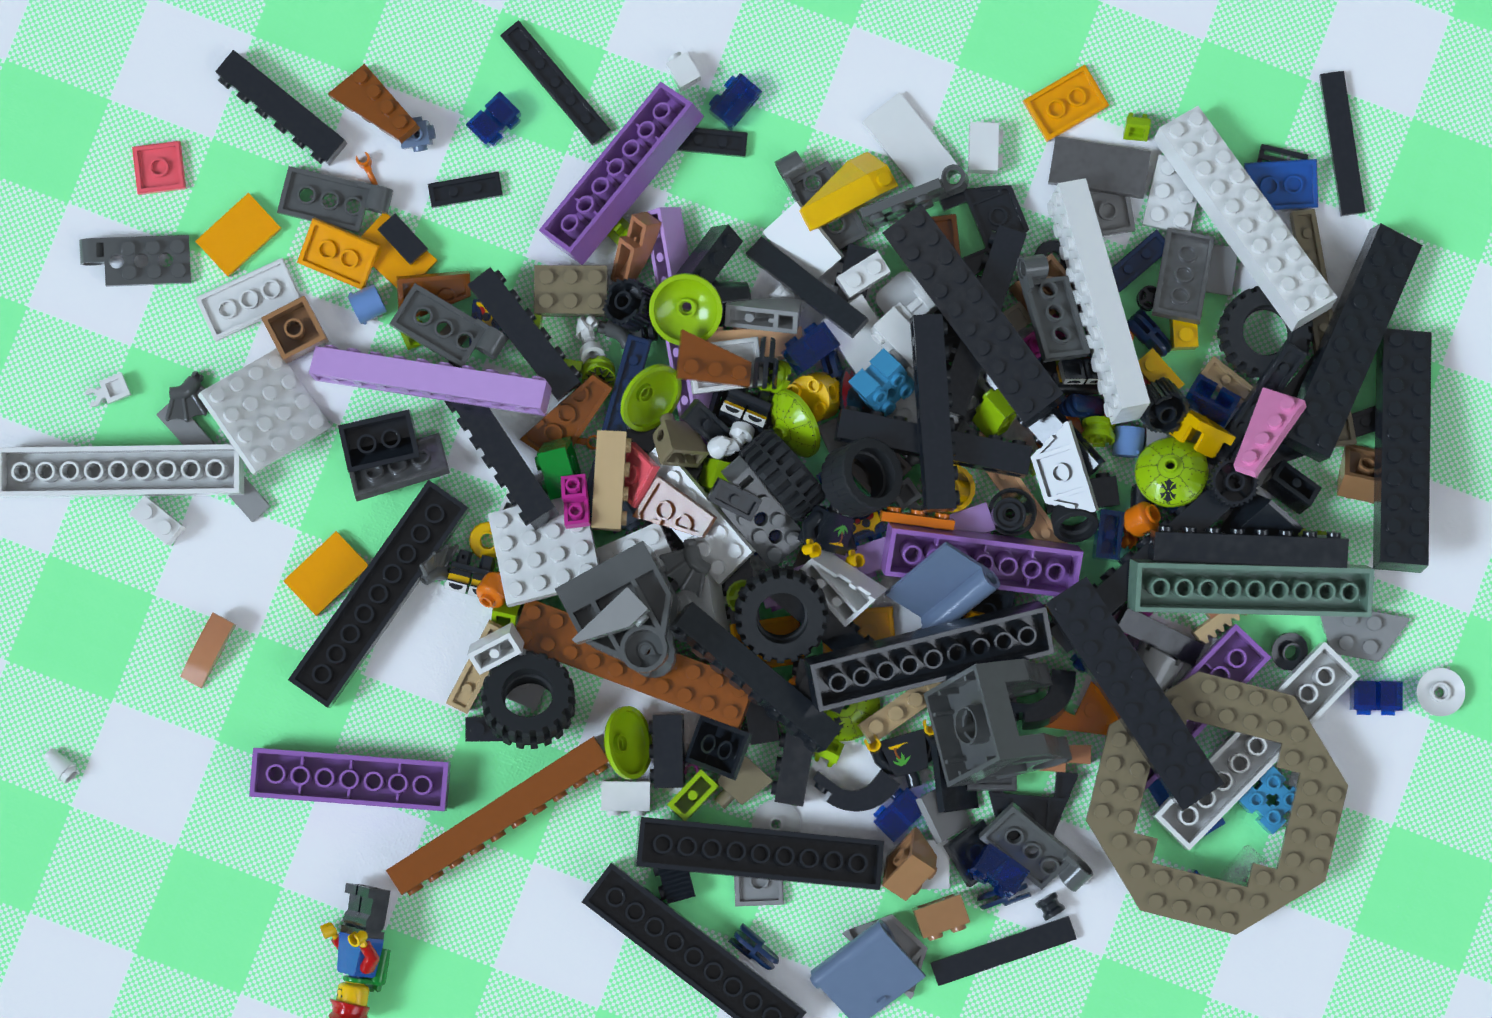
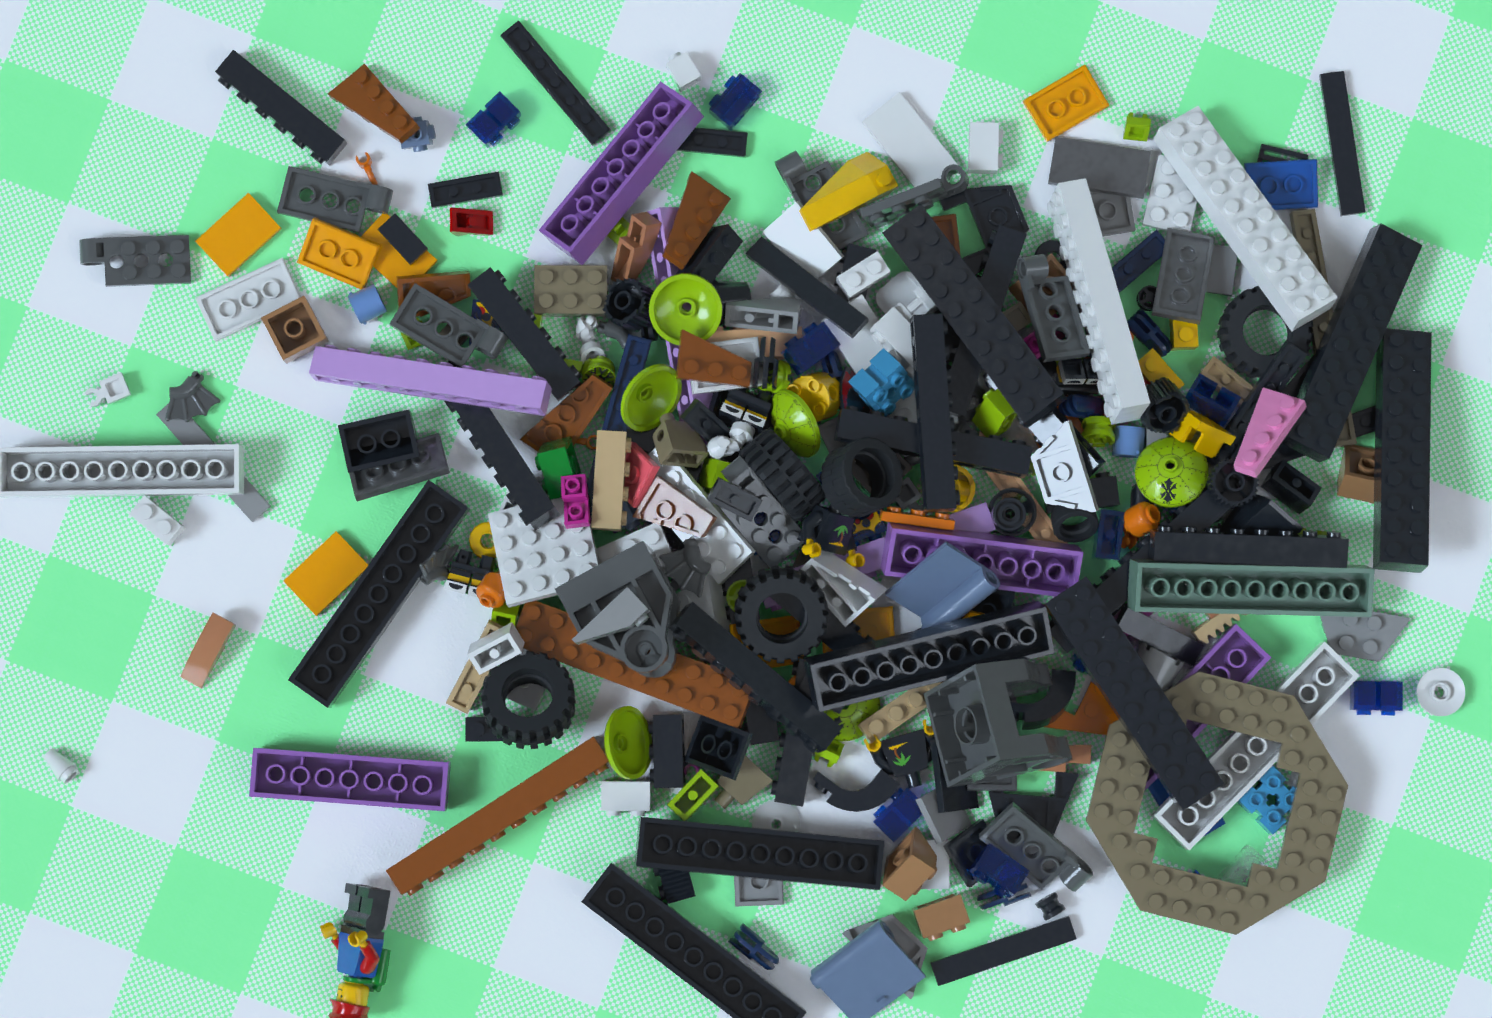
(159, 168): coral tile -> none
(264, 411): white plate -> none
(471, 222): none -> red slope
(696, 214): none -> dark orange wing
(1280, 646): black piece -> none

